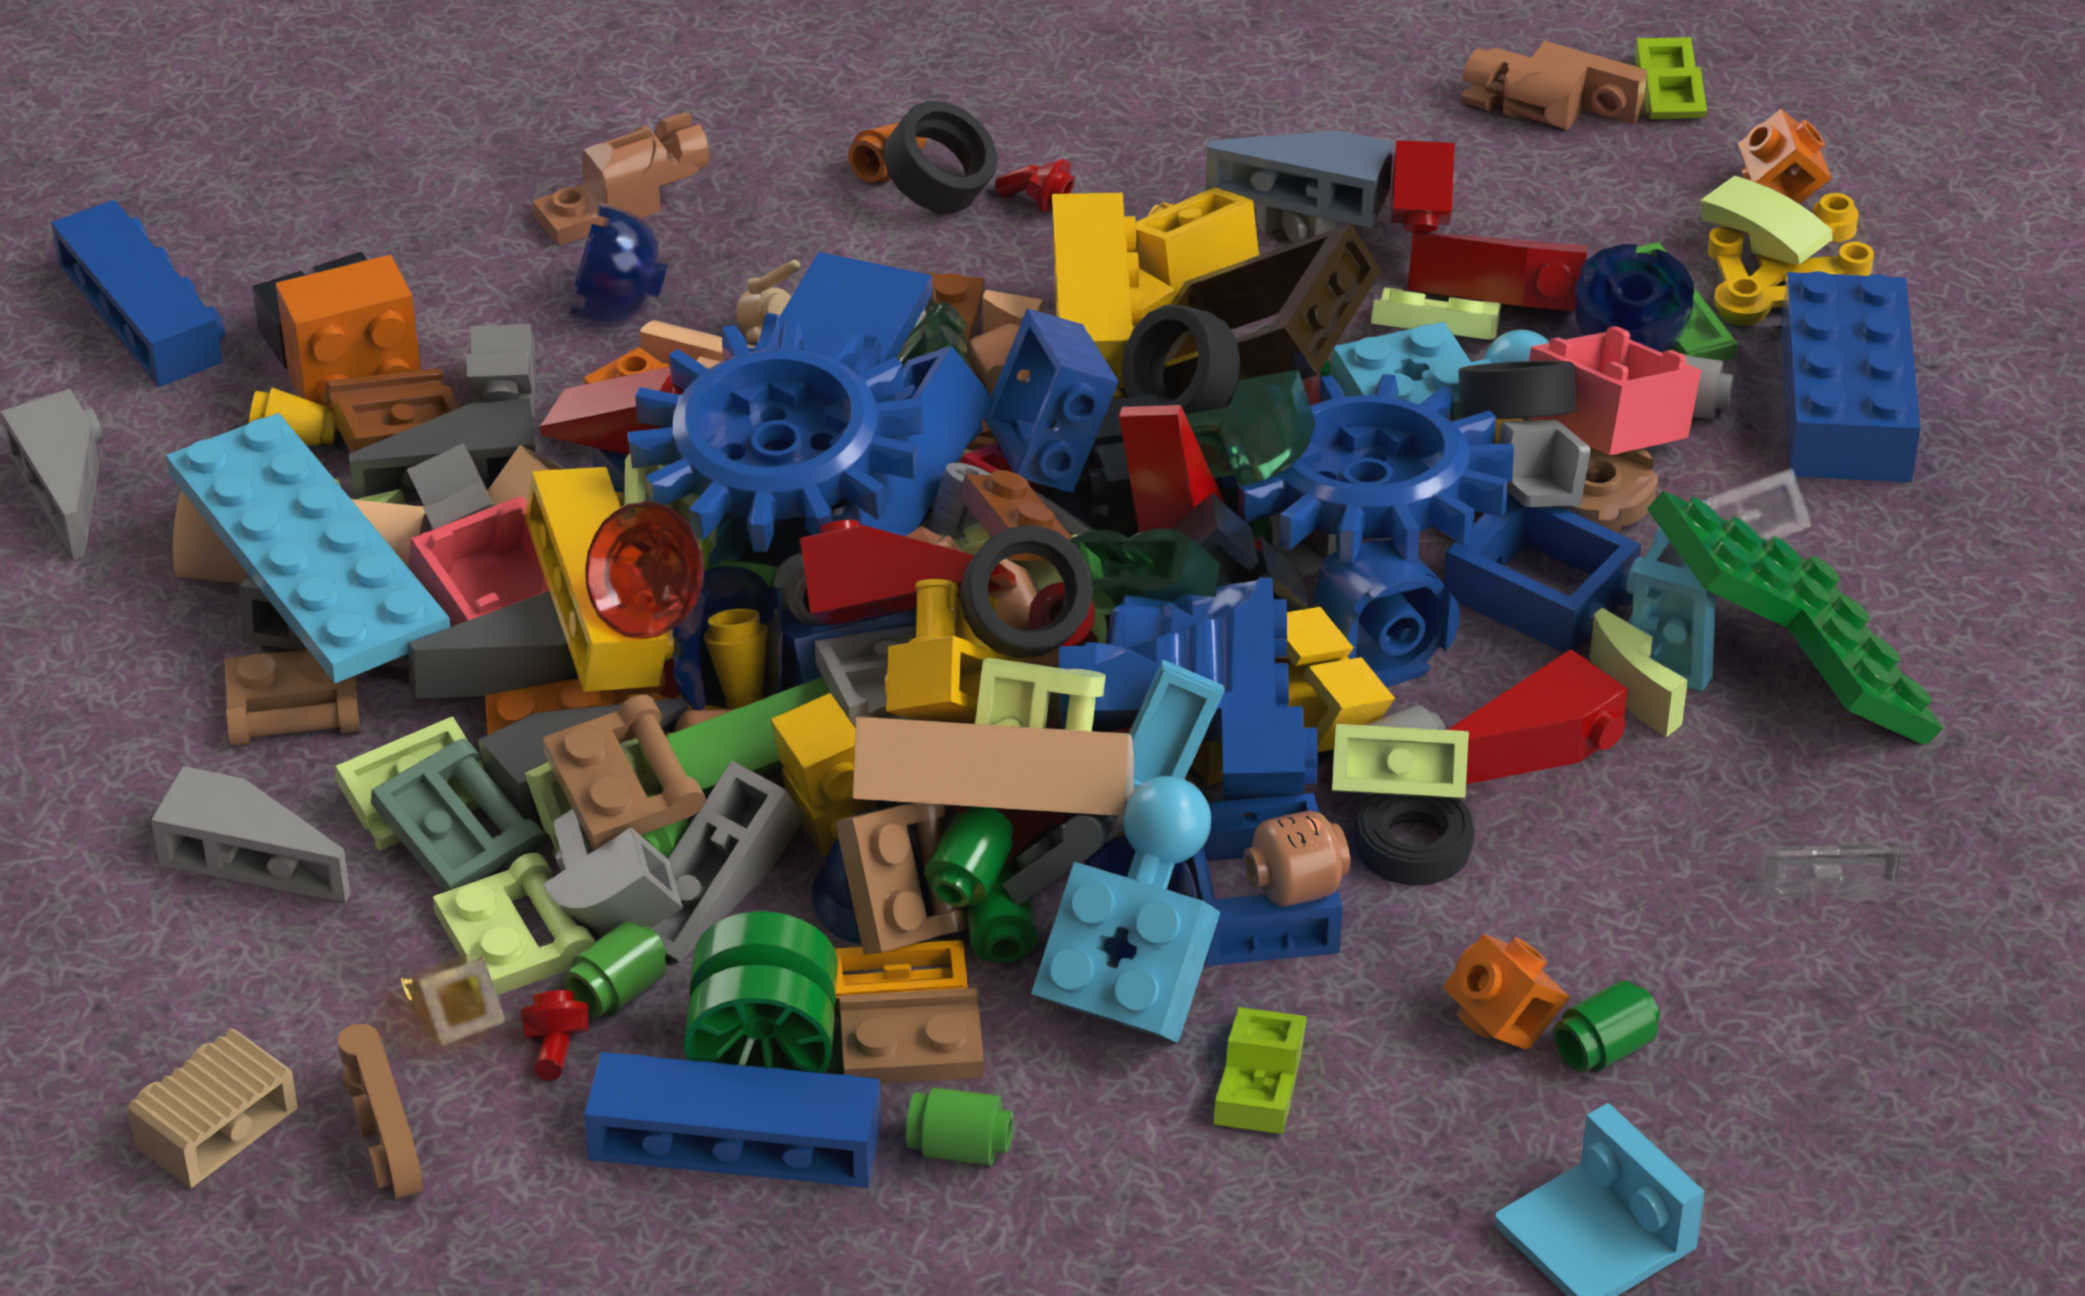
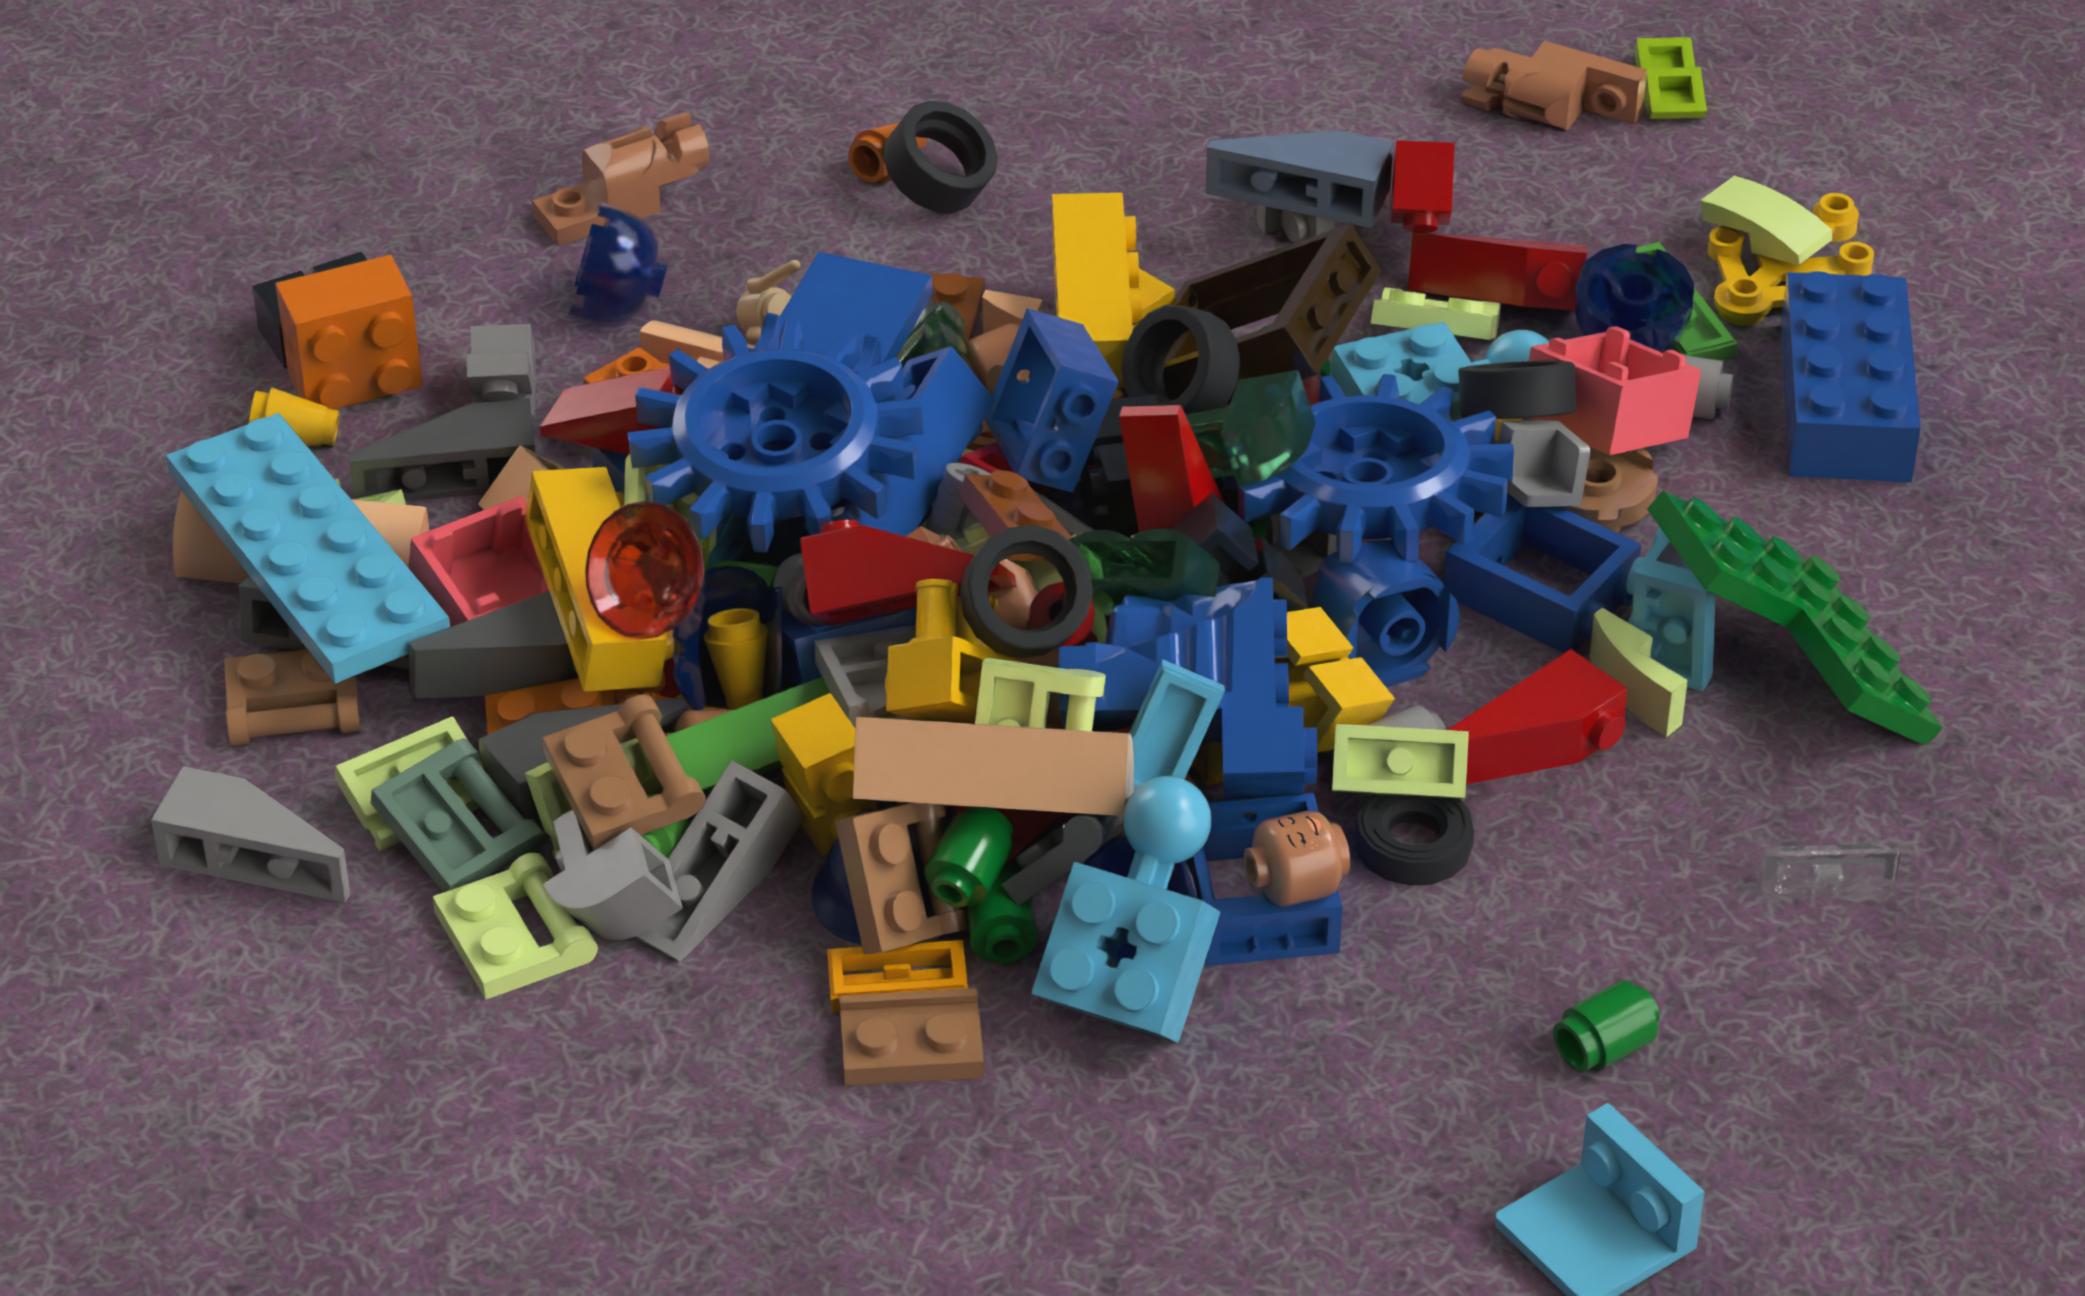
(58, 458): light grey slope -> none
(138, 292): blue brick -> none
(211, 1107): tan brick -> none
(379, 1111): medium nougat plate -> none
(386, 404): dark orange plate -> none
(450, 486): light grey brick -> none
(454, 998): clear yellow brick -> none
(553, 1018): red plate -> none
(617, 968): bright green brick -> none
(733, 1119): blue brick -> none
(762, 994): green wheel -> none
(959, 1126): bright green brick -> none
(1038, 182): red plate -> none
(1196, 236): yellow brick -> none
(1260, 1070): lime slope -> none
(1505, 991): orange brick -> none
(1767, 505): clear slope -> none
(1785, 156): orange brick -> none

